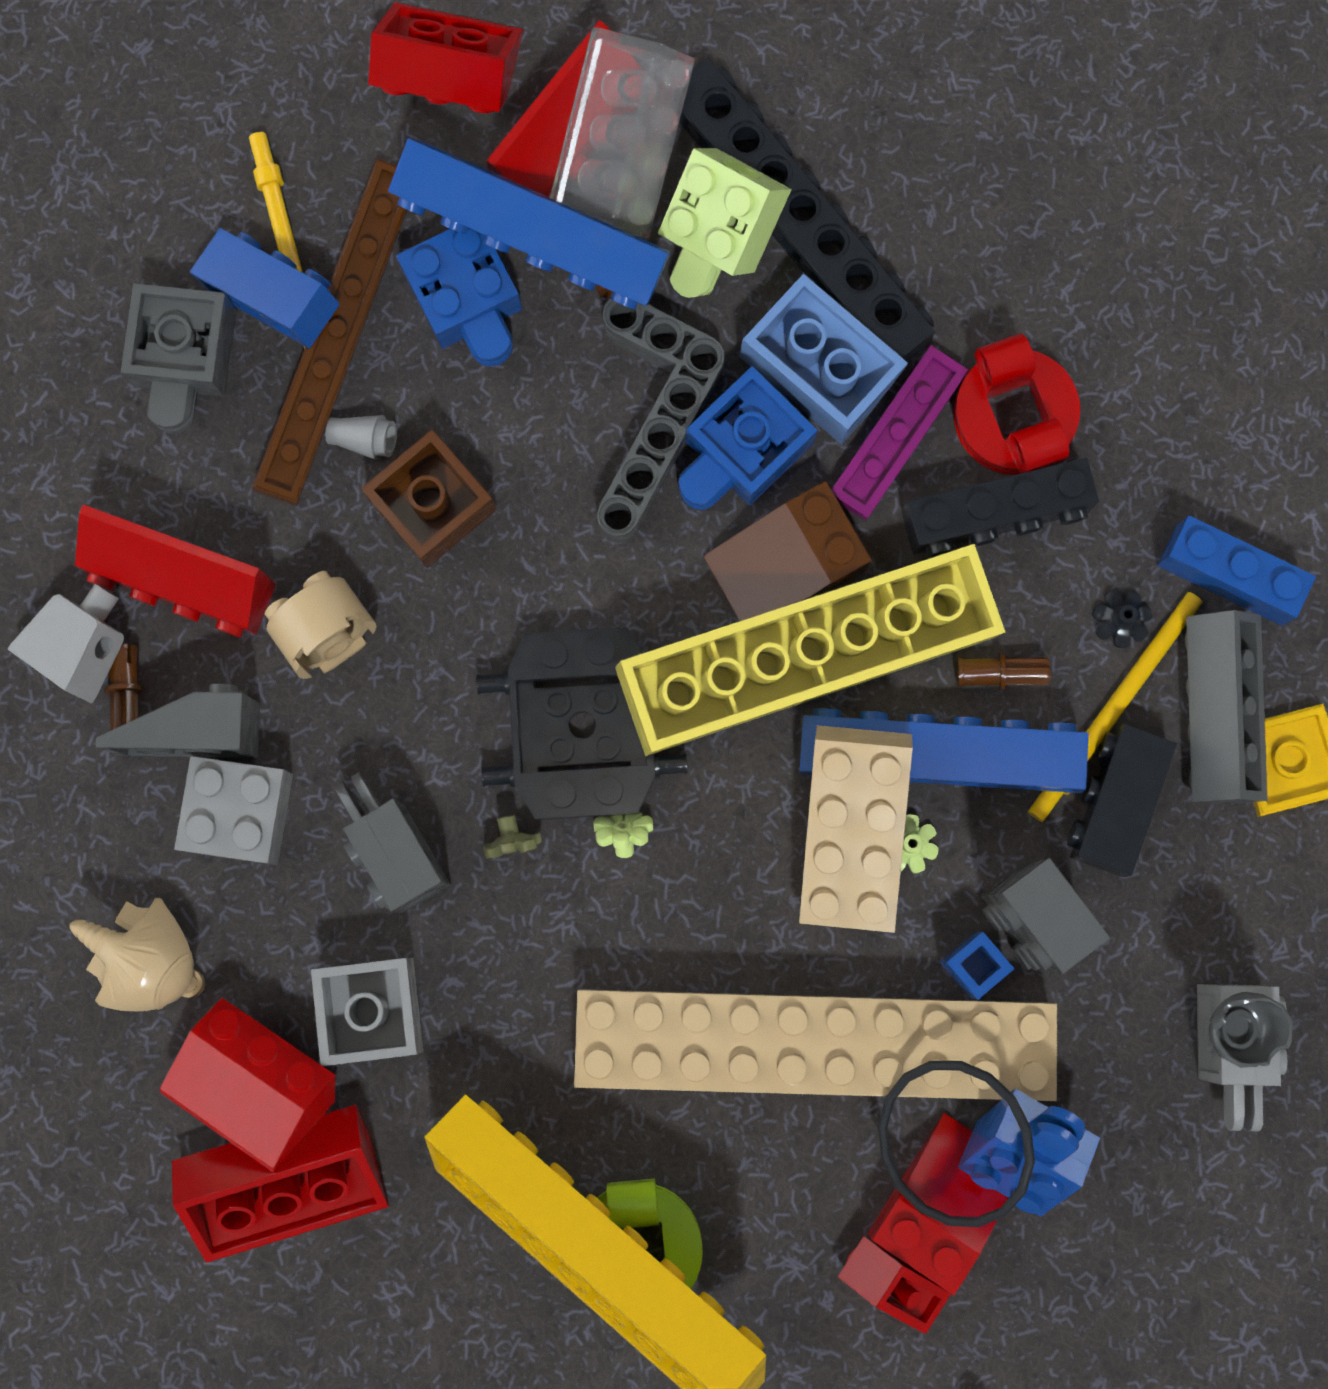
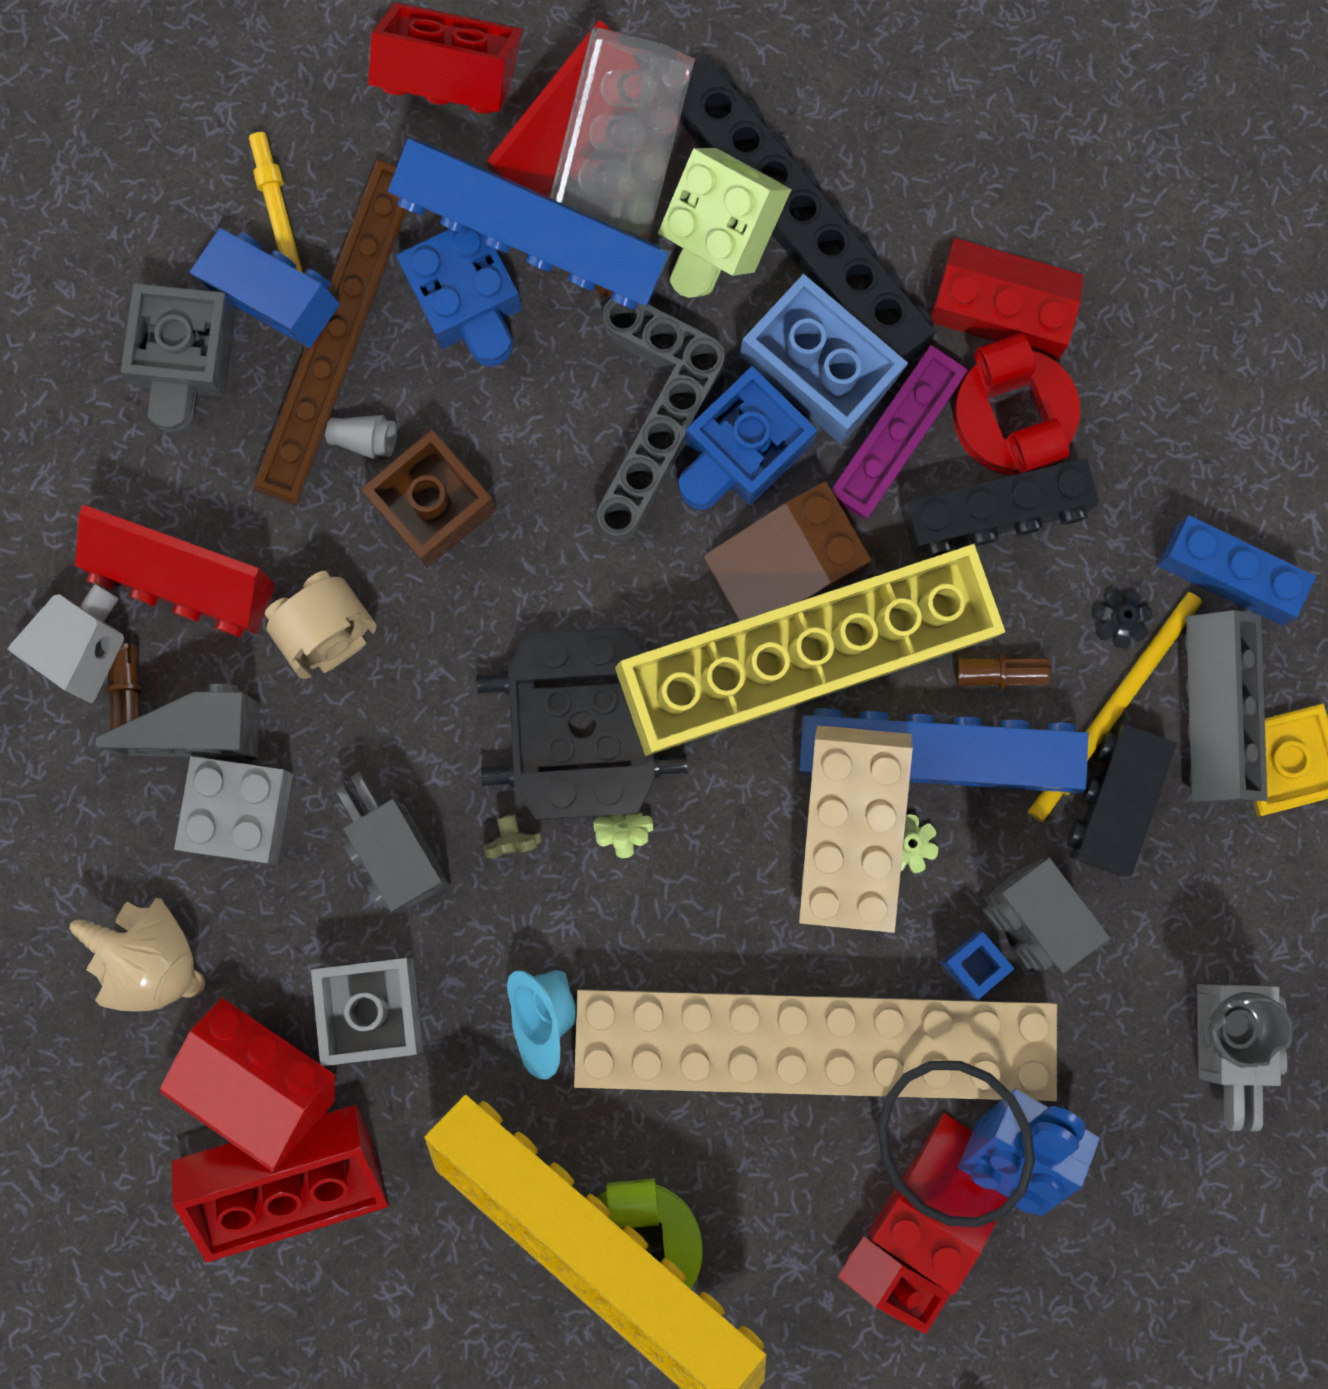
(540, 1015): none -> medium azure piece
(1007, 295): none -> red slope

